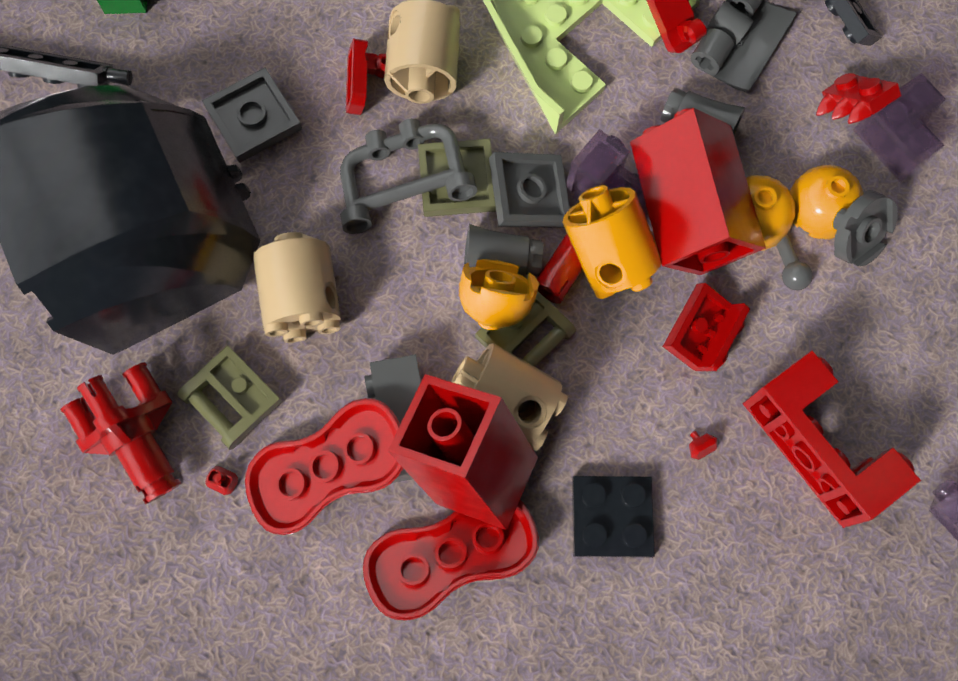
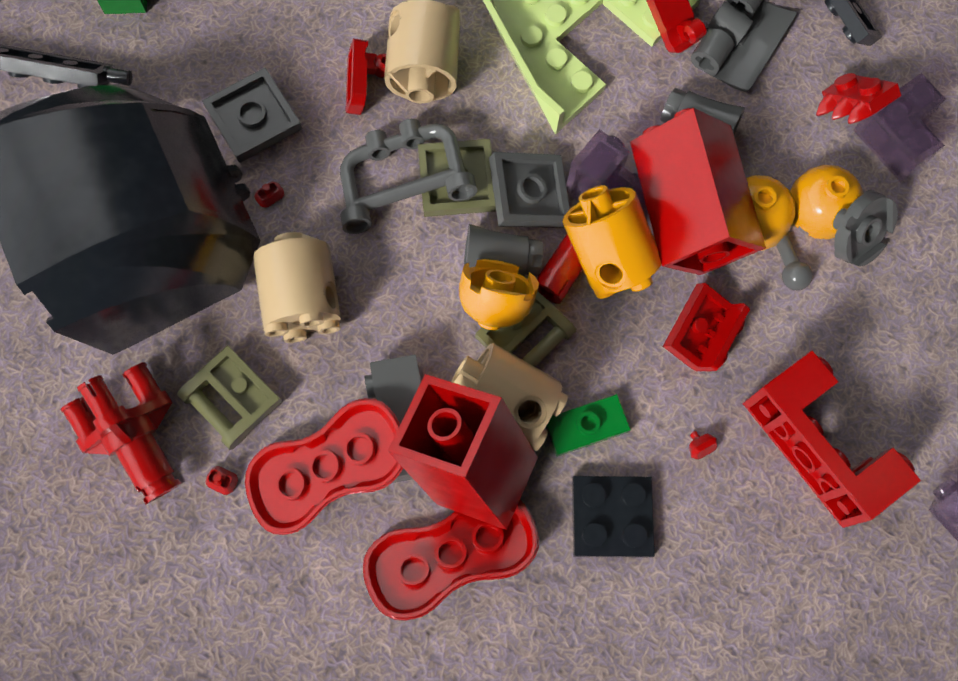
(269, 194): none -> red rock
(587, 425): none -> green plate

